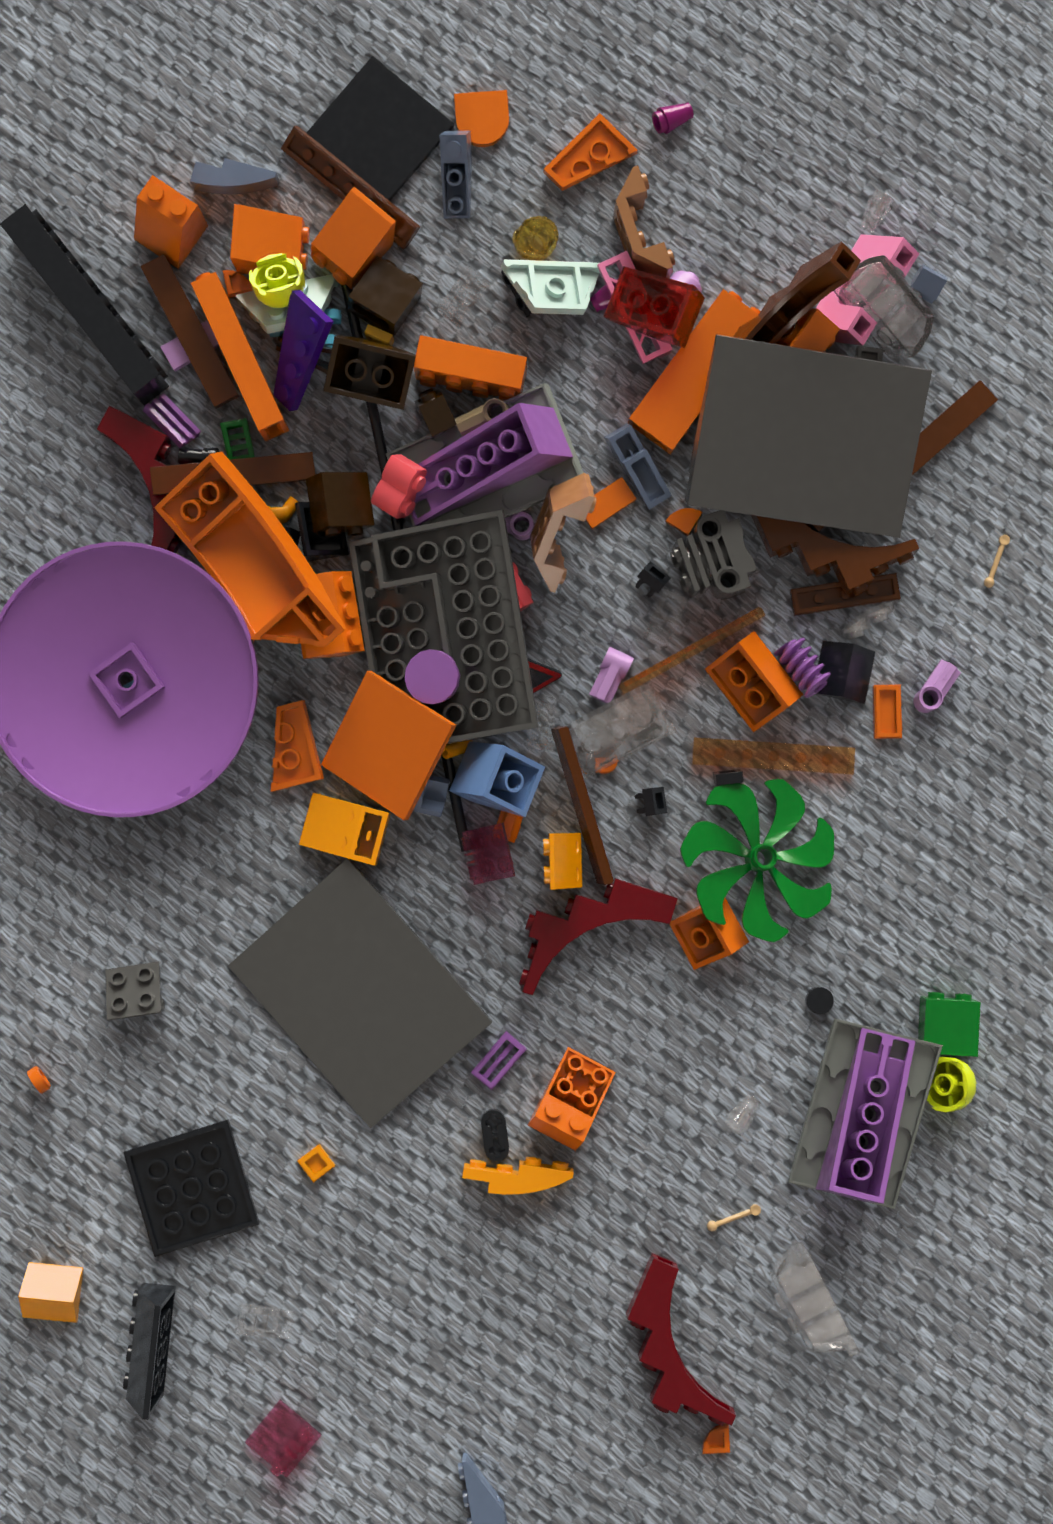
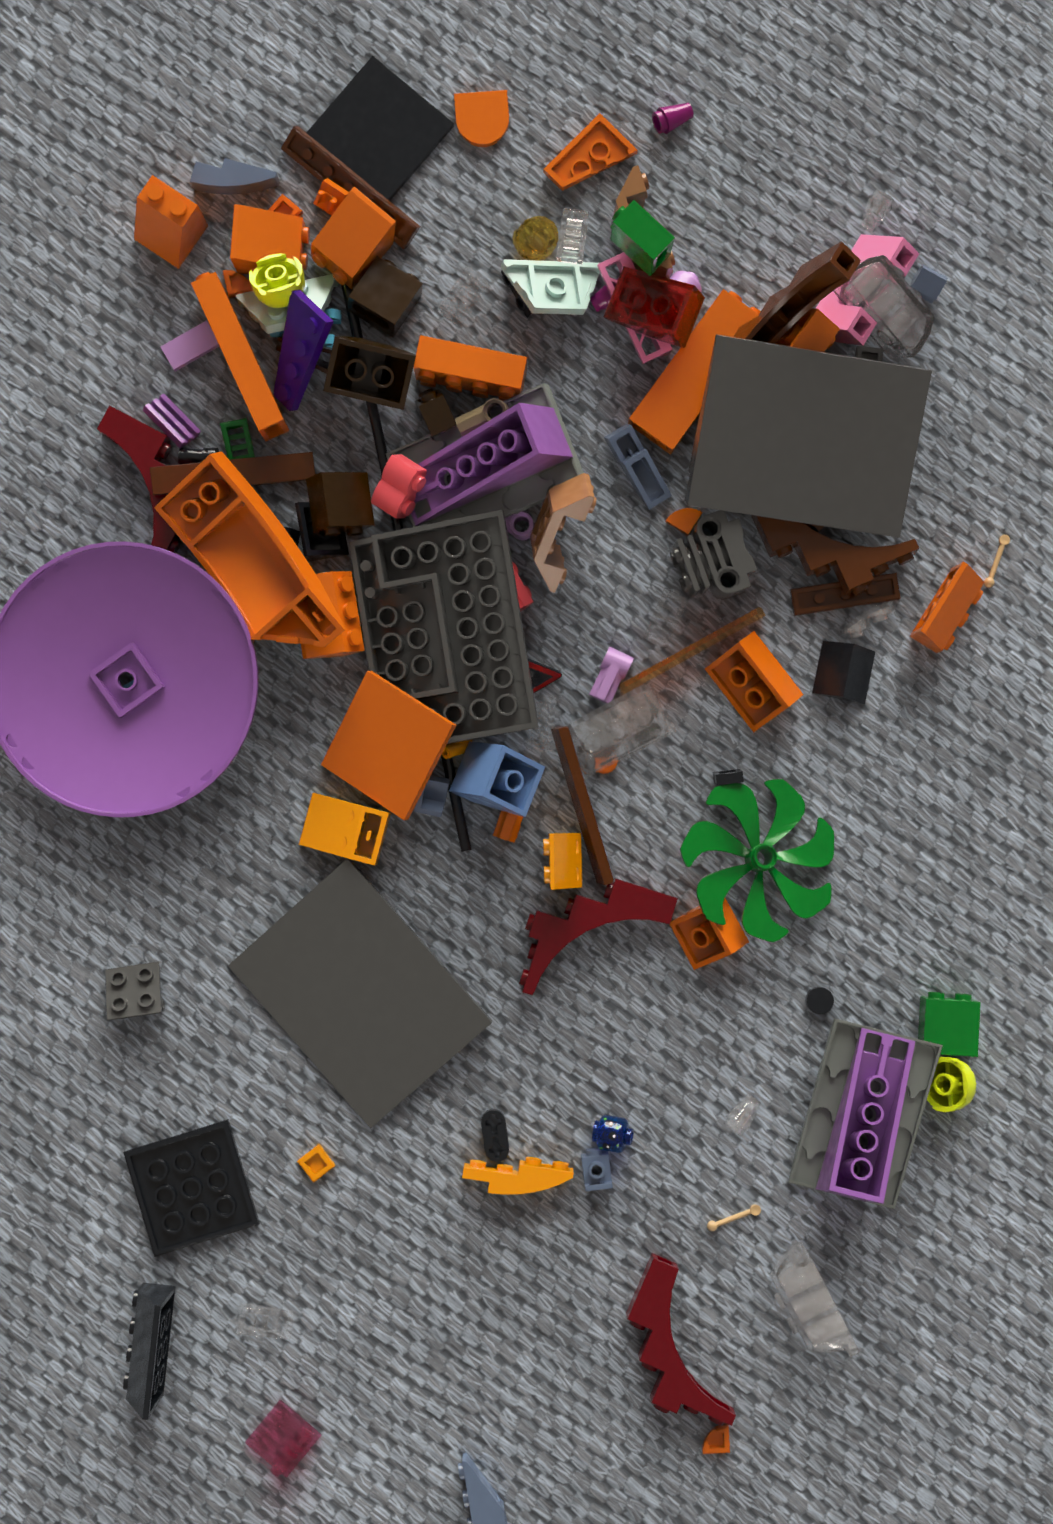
(38, 1079): orange tile -> none
(51, 1292): slope -> none
(86, 303): black brick -> none
(189, 331): reddish brown tile -> none
(286, 206): none -> orange tile
(286, 511): light orange arm -> none
(295, 748): orange wing -> none
(330, 196): none -> orange tile
(378, 335): yellow tile -> none
(432, 677): medium lavender tile -> none
(456, 173): sand blue slope -> none
(489, 852): clear pink hinge -> none
(513, 1042): medium lavender tile -> none
(572, 1099): orange slope -> none
(576, 221): none -> clear slope
(596, 1181): none -> sand blue brick
(610, 501): orange tile -> none
(612, 1134): none -> clear blue head
(641, 237): none -> green piece
(652, 577): black tile -> none
(654, 801): black tile -> none
(773, 756): clear orange tile -> none
(802, 667): medium lavender piece -> none
(887, 711): orange tile -> none
(937, 686): lavender piece -> none
(948, 608): none -> orange slope
(952, 423): reddish brown tile -> none

